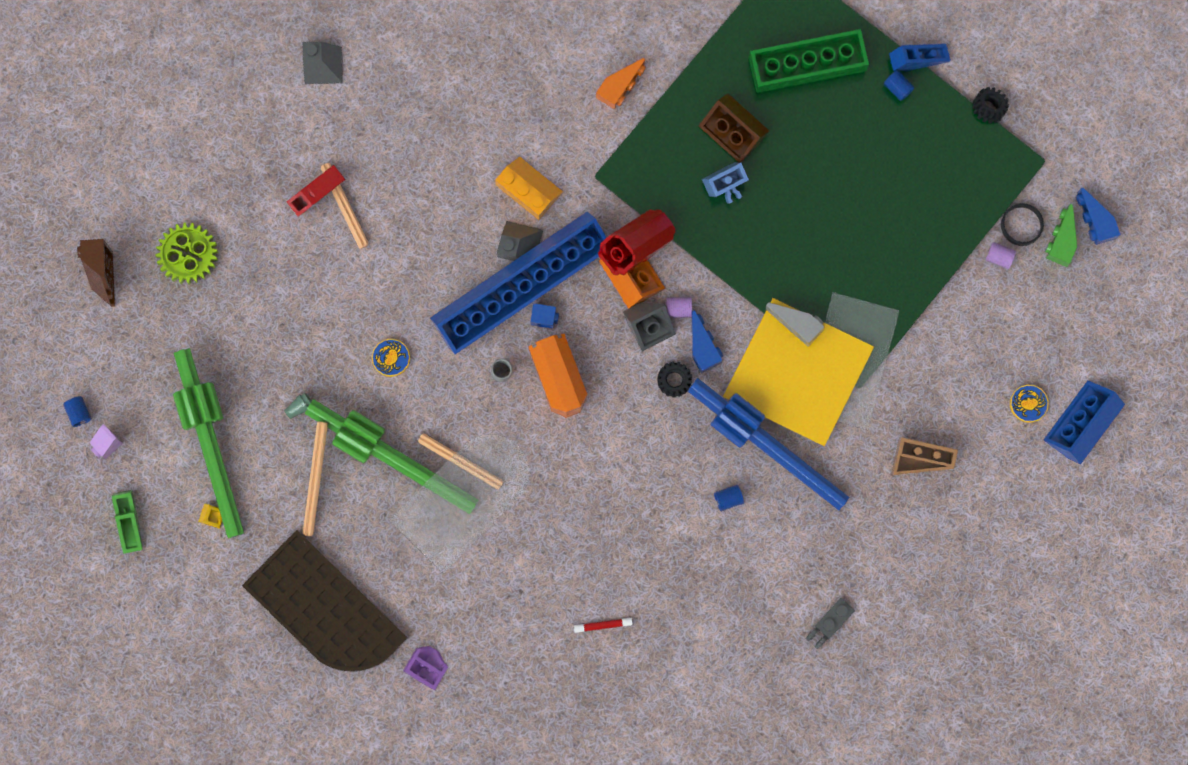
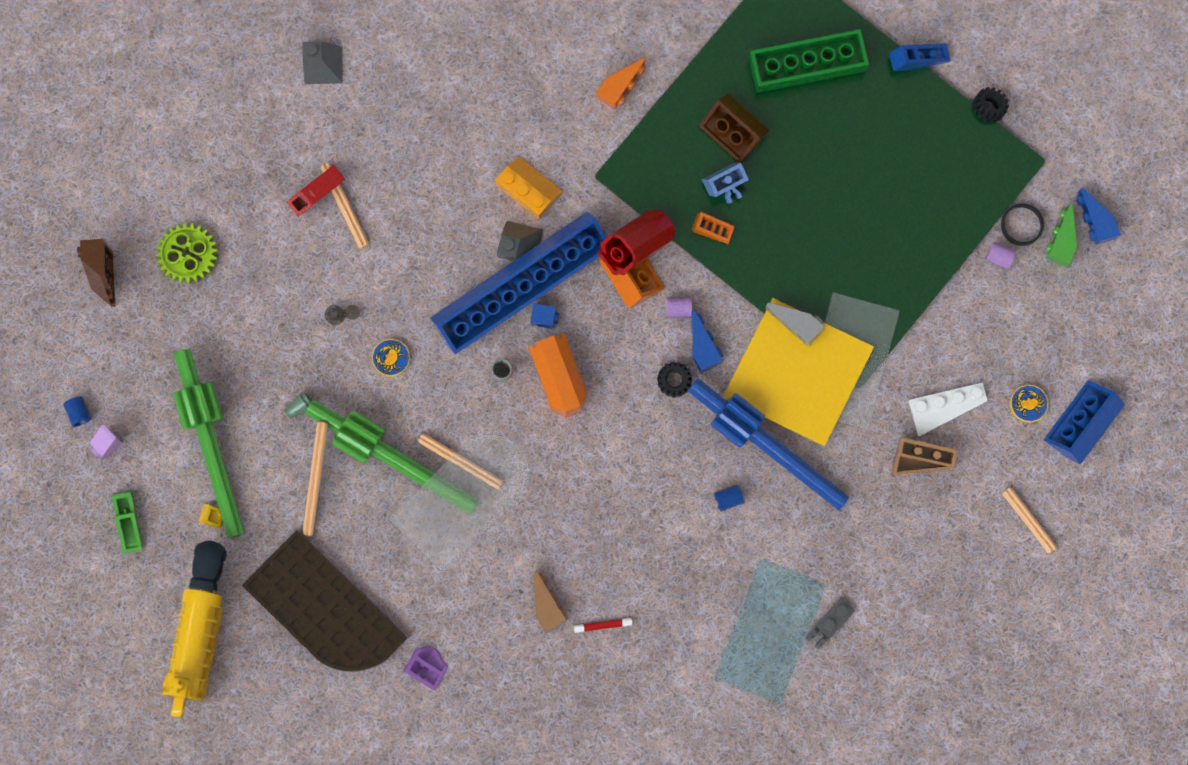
(196, 629): none -> yellow piece
(351, 312): none -> clear smoke plate
(547, 611): none -> medium nougat slope
(649, 324): dark grey slope -> none
(710, 234): none -> orange slope
(770, 631): none -> clear light blue piece
(899, 85): blue piece -> none
(942, 407): none -> white wing
(1029, 520): none -> light nougat axle

